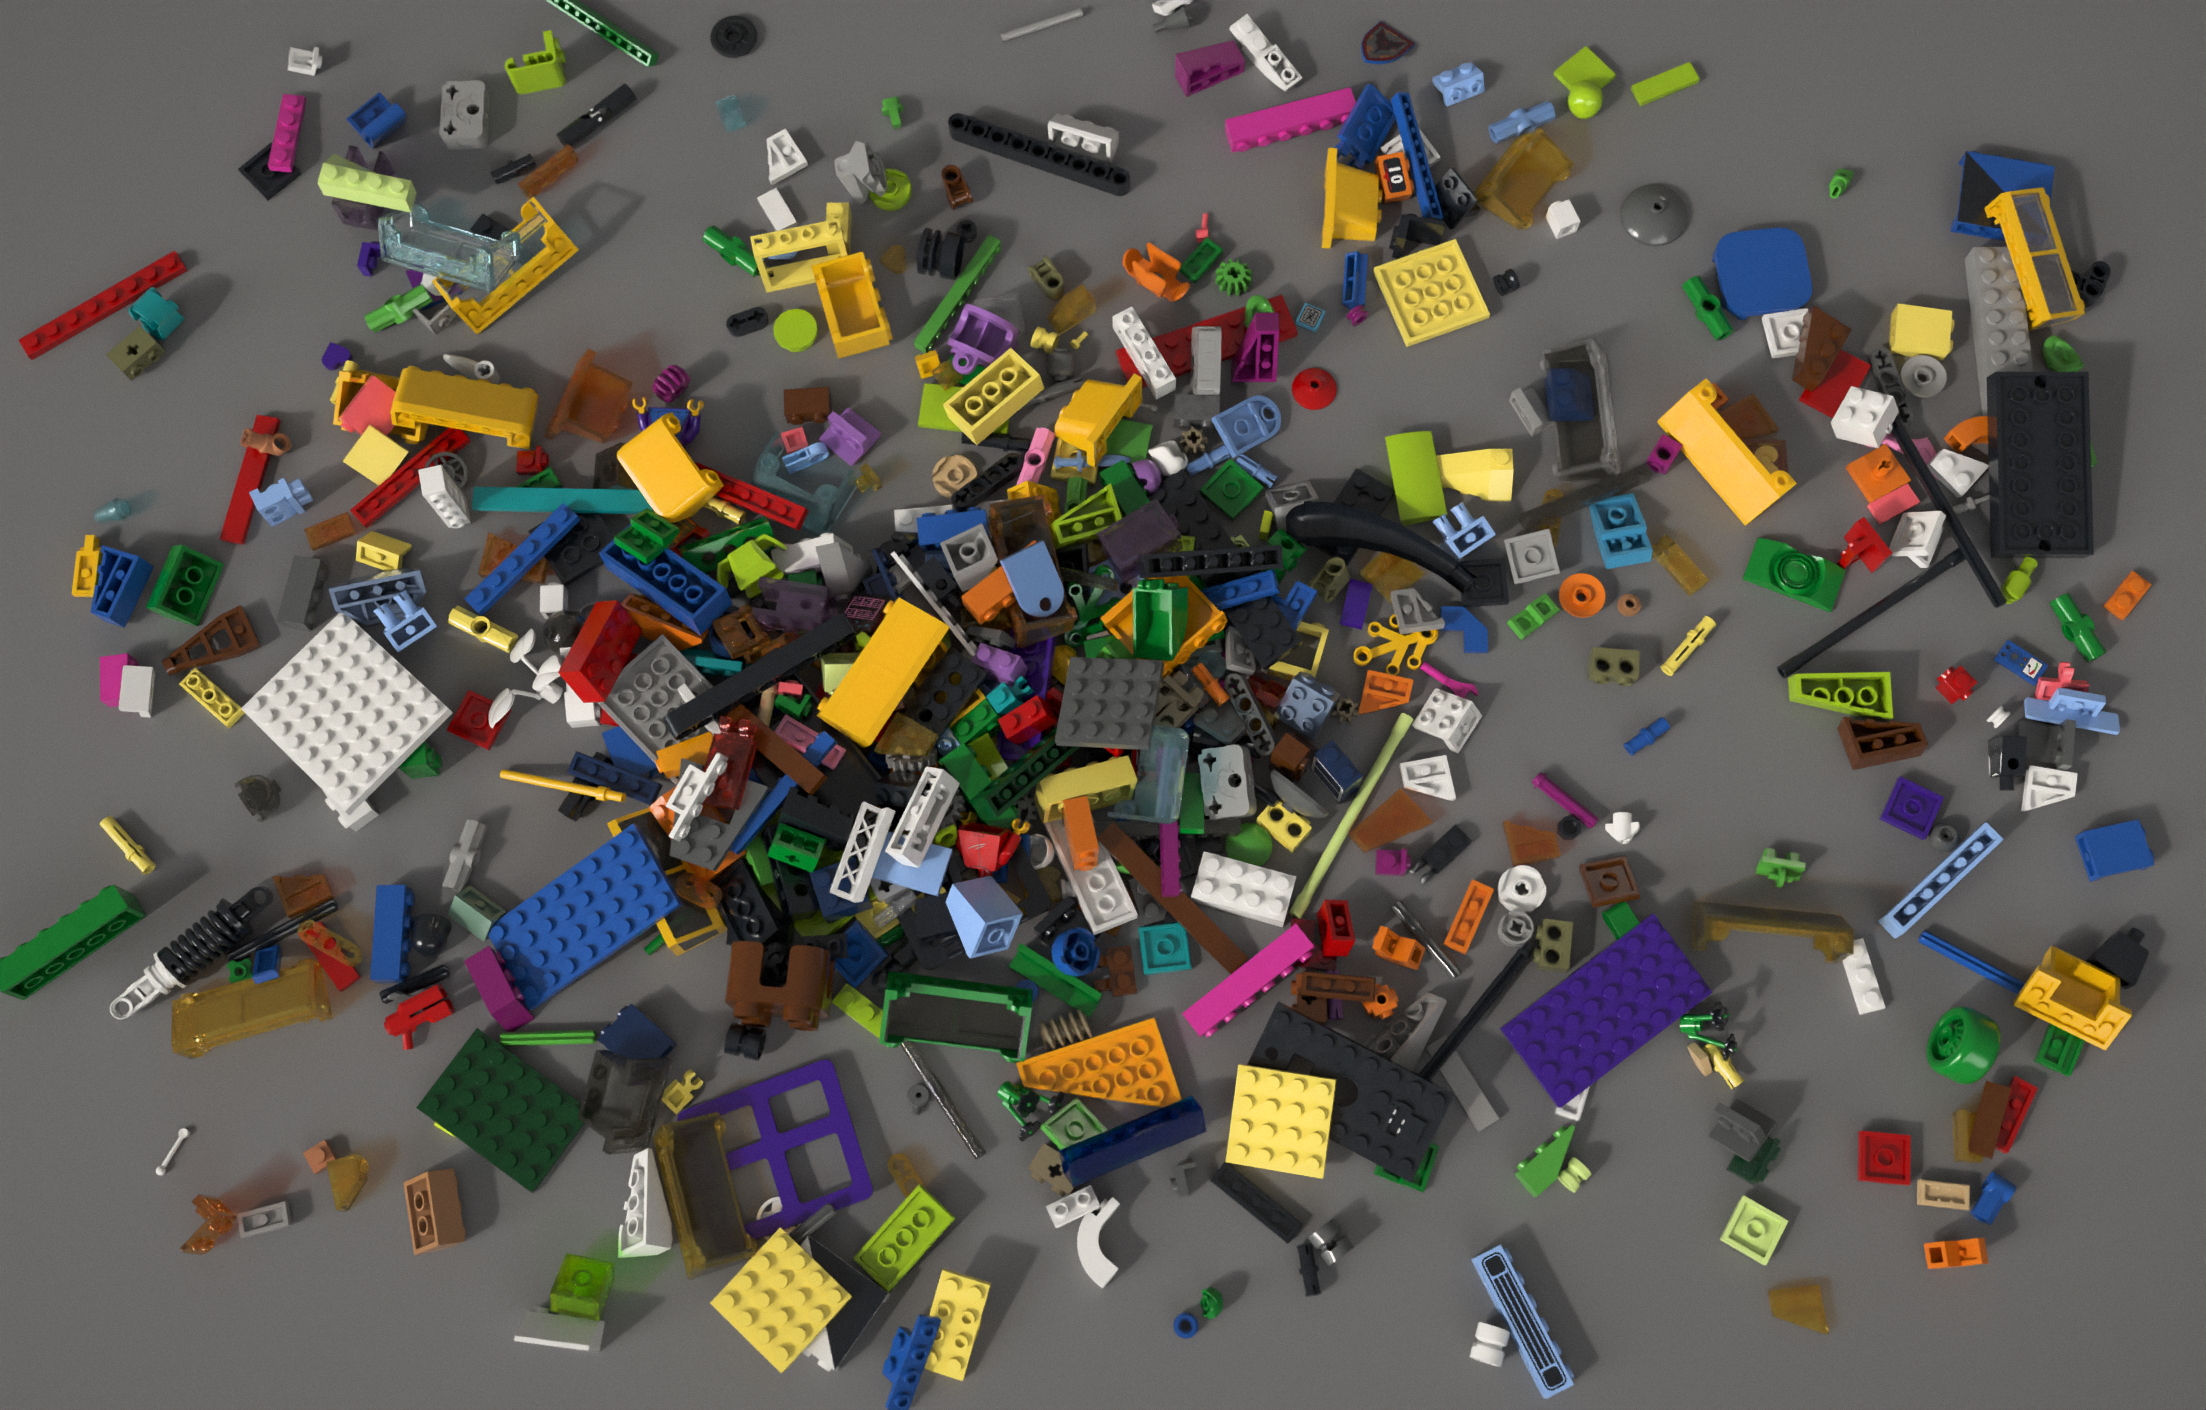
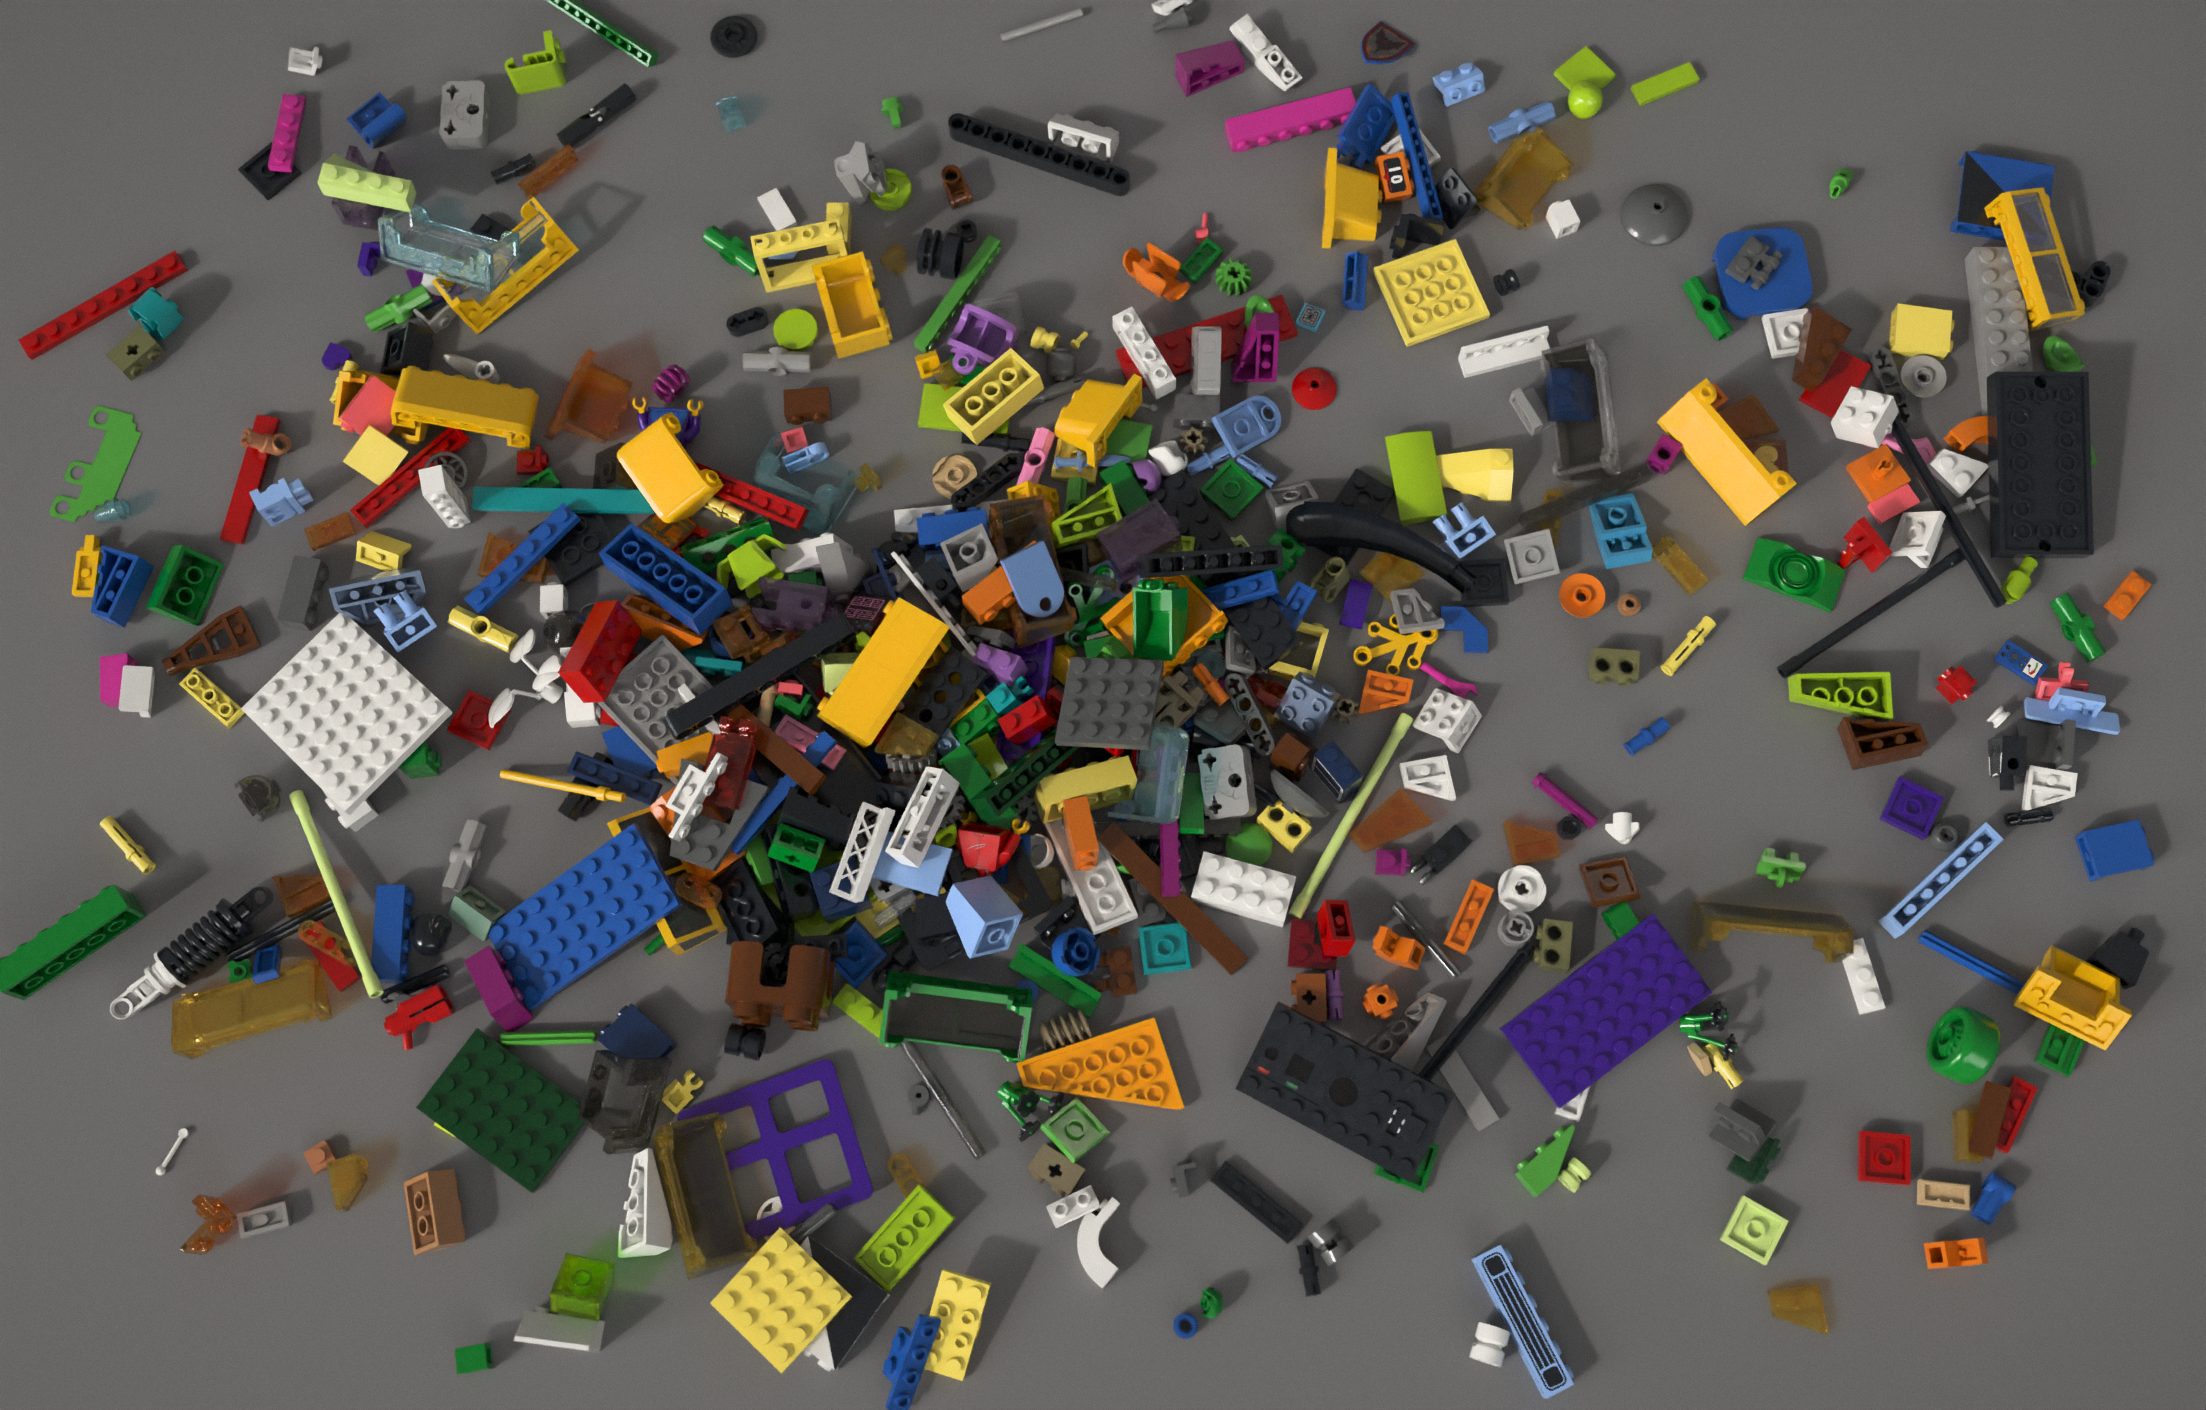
(106, 472): none -> bright green piece
(368, 975): none -> yellowish green piece
(406, 347): none -> black slope
(474, 1358): none -> green panel
(647, 536): green slope -> none
(777, 361): none -> light grey piece
(783, 157): white wing -> none
(849, 436): medium lavender bracket -> none
(1045, 275): olive piece -> none
(1072, 309): clear yellow slope -> none
(1132, 1141): clear blue brick -> none
(1248, 981): dark pink brick -> none
(1265, 525): neon yellow tile -> none
(1281, 1120): light yellow plate -> none
(1338, 986): reddish brown tile -> none
(1357, 315): magenta bush -> none
(1503, 351): none -> white fence
(1533, 616): bright green slope -> none
(1747, 259): none -> dark grey plate
(2028, 817): none -> black axle

